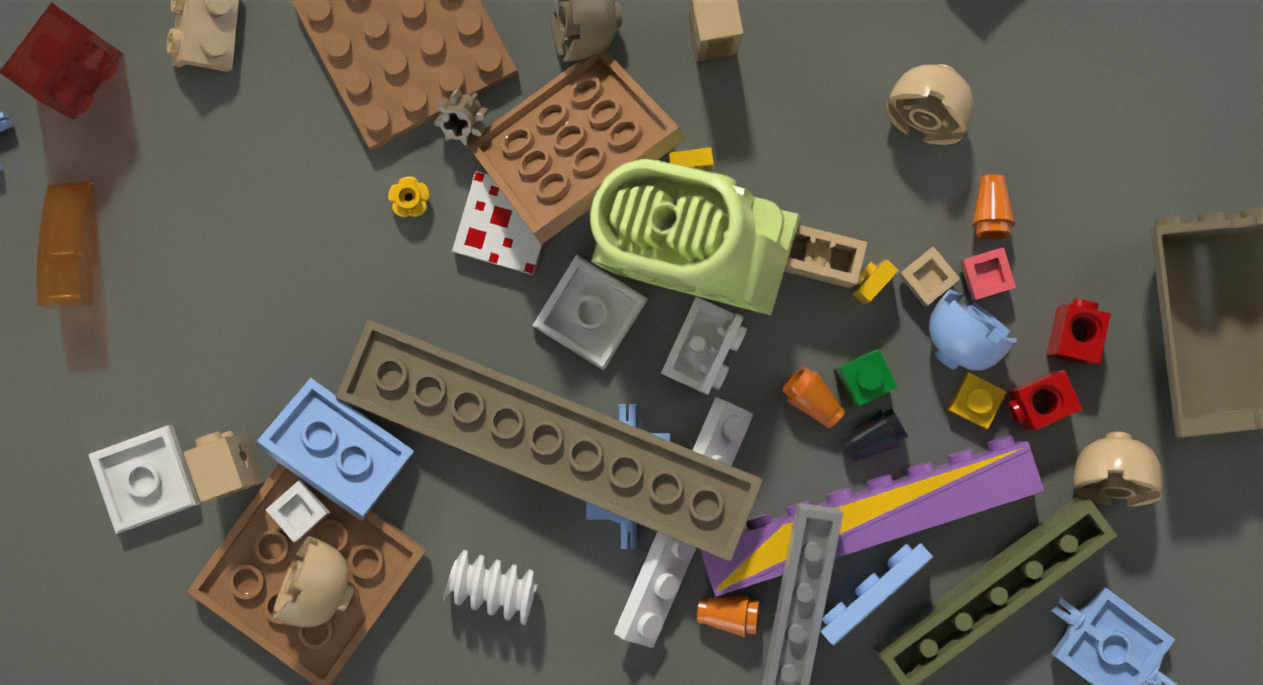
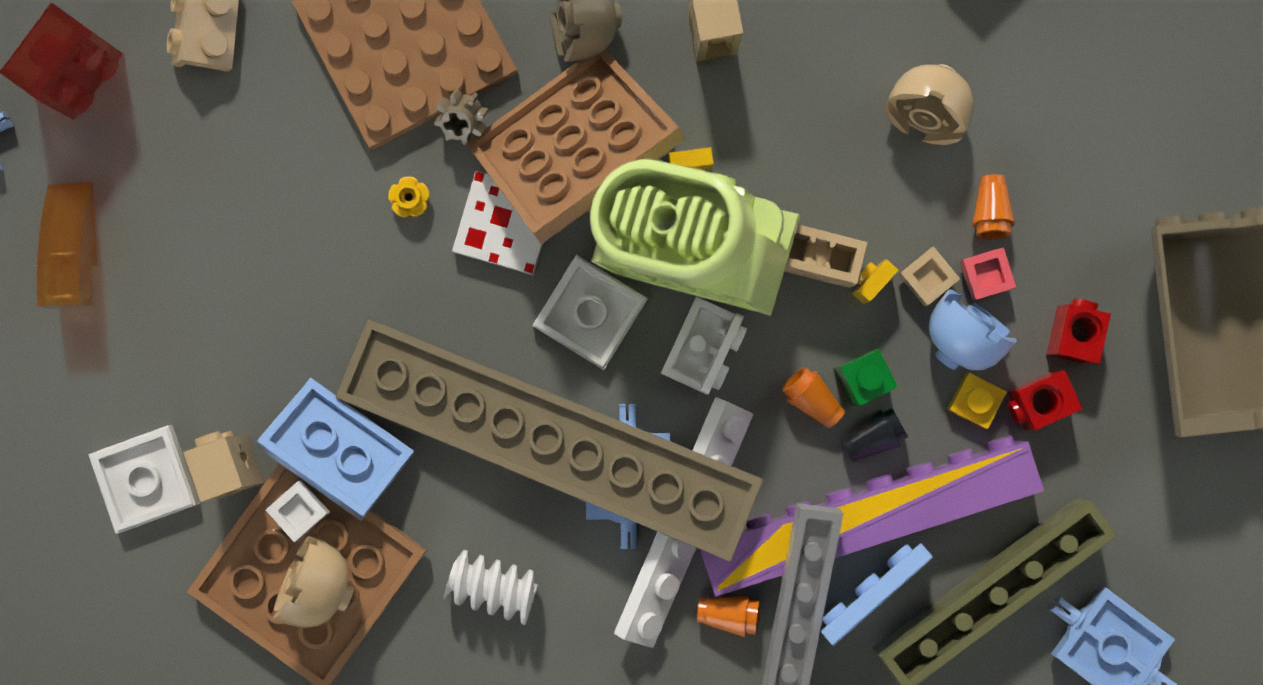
(1119, 470): tan cylinder -> none

